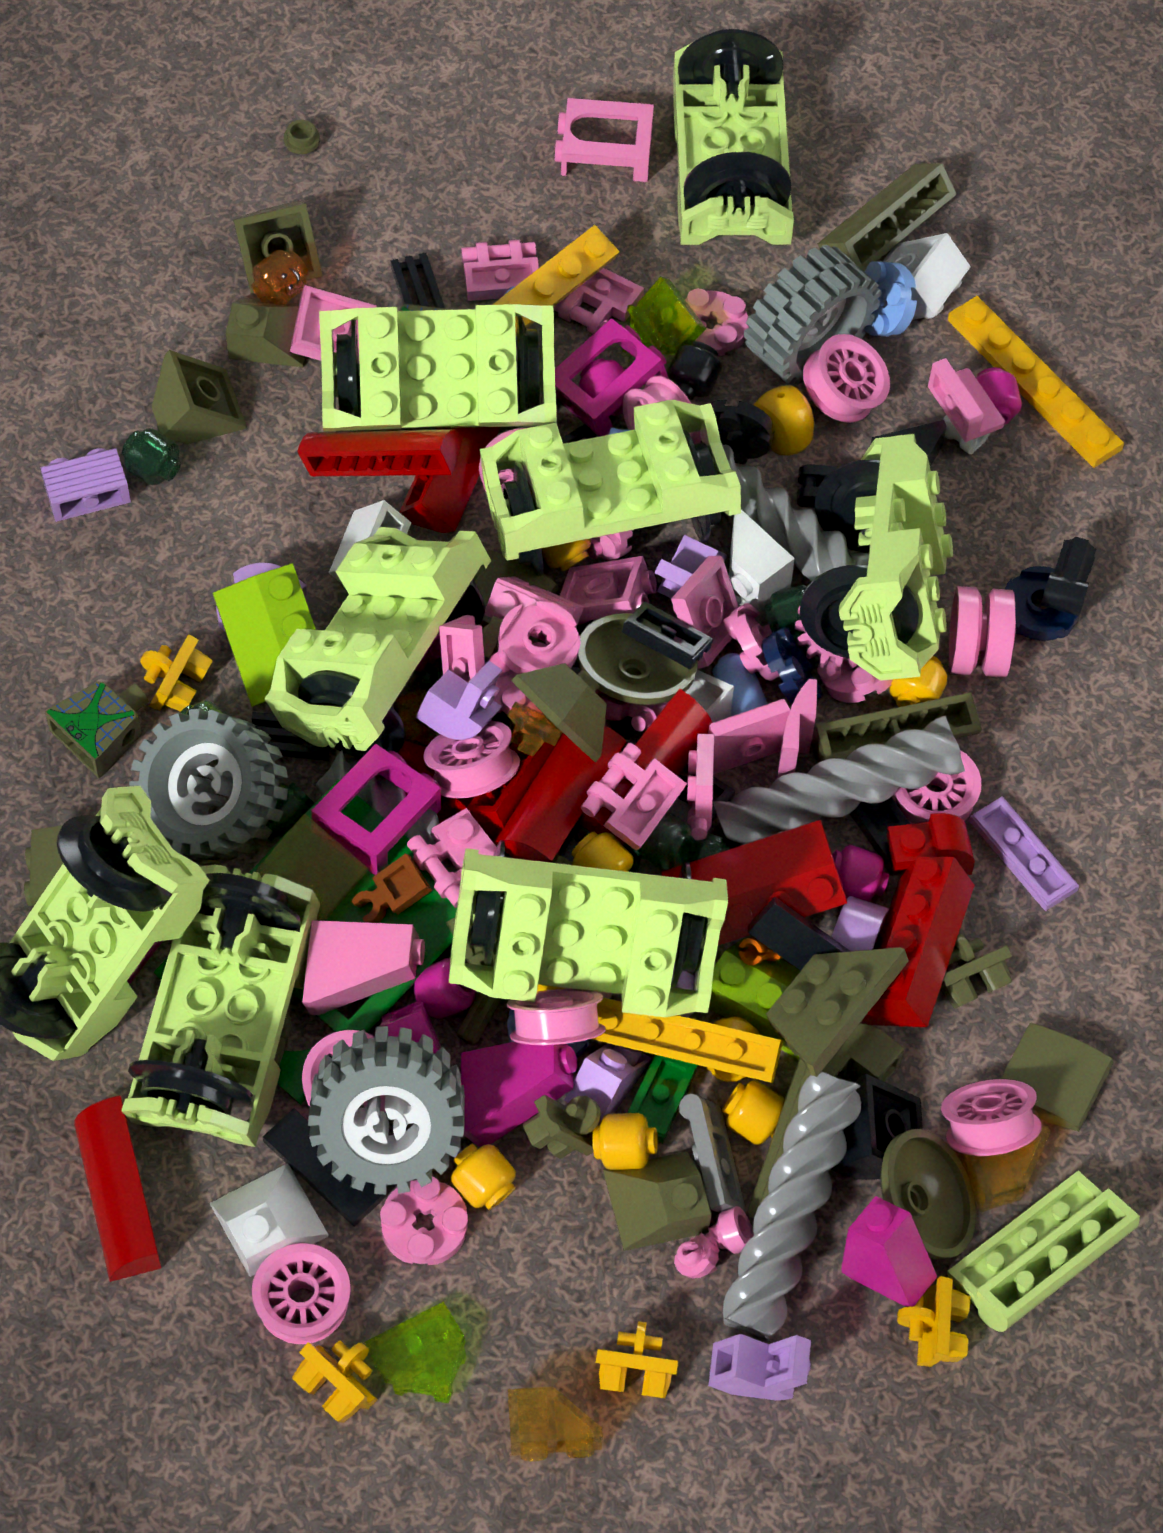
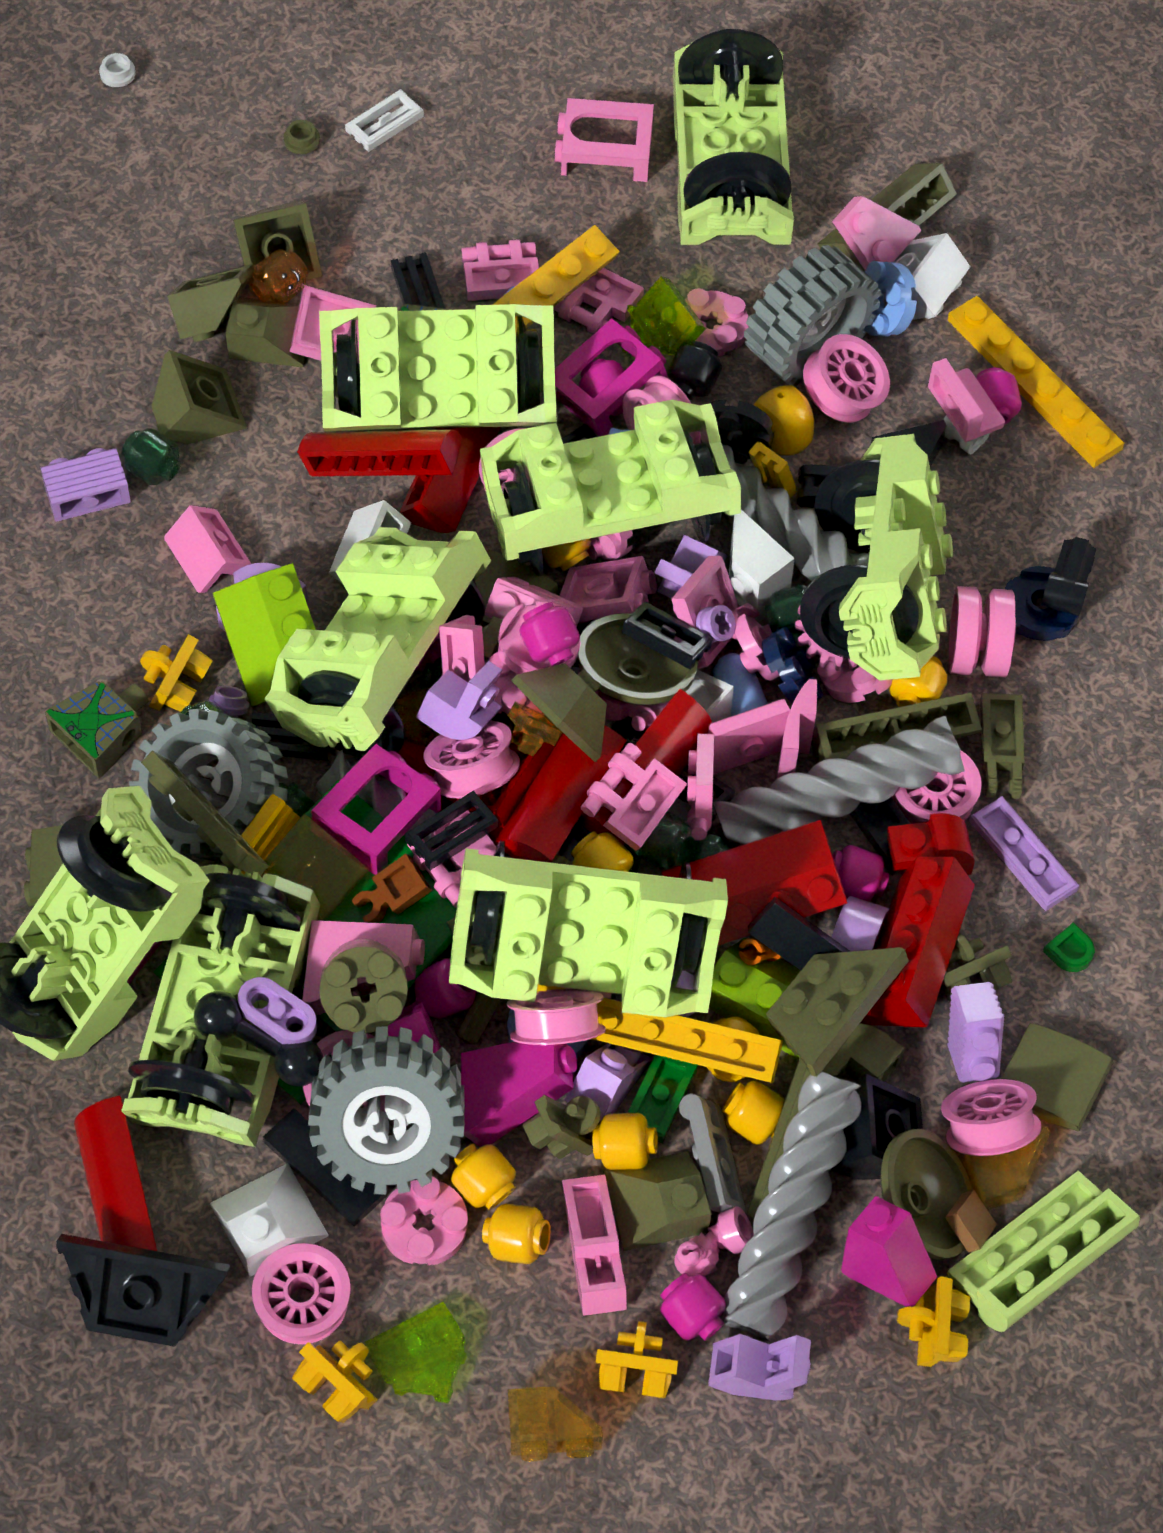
(117, 70): none -> white plate
(138, 1289): none -> black wing
(195, 806): none -> olive plate
(204, 547): none -> bright pink panel
(206, 301): none -> olive slope
(221, 1015): none -> black piece
(230, 700): none -> lavender plate
(269, 826): none -> yellow tile
(280, 1012): none -> lavender plate
(340, 975): none -> olive brick
(388, 123): none -> white tile
(457, 844): none -> black tile
(516, 1233): none -> yellow head
(549, 634): none -> dark pink head
(594, 1245): none -> bright pink slope
(693, 1307): none -> dark pink head
(716, 622): none -> lavender bush
(777, 474): none -> yellow tile
(874, 231): none -> bright pink wing
(971, 1221): none -> medium nougat tile
(975, 1032): none -> lavender brick
(1002, 741): none -> olive hinge
(1071, 949): none -> green tile

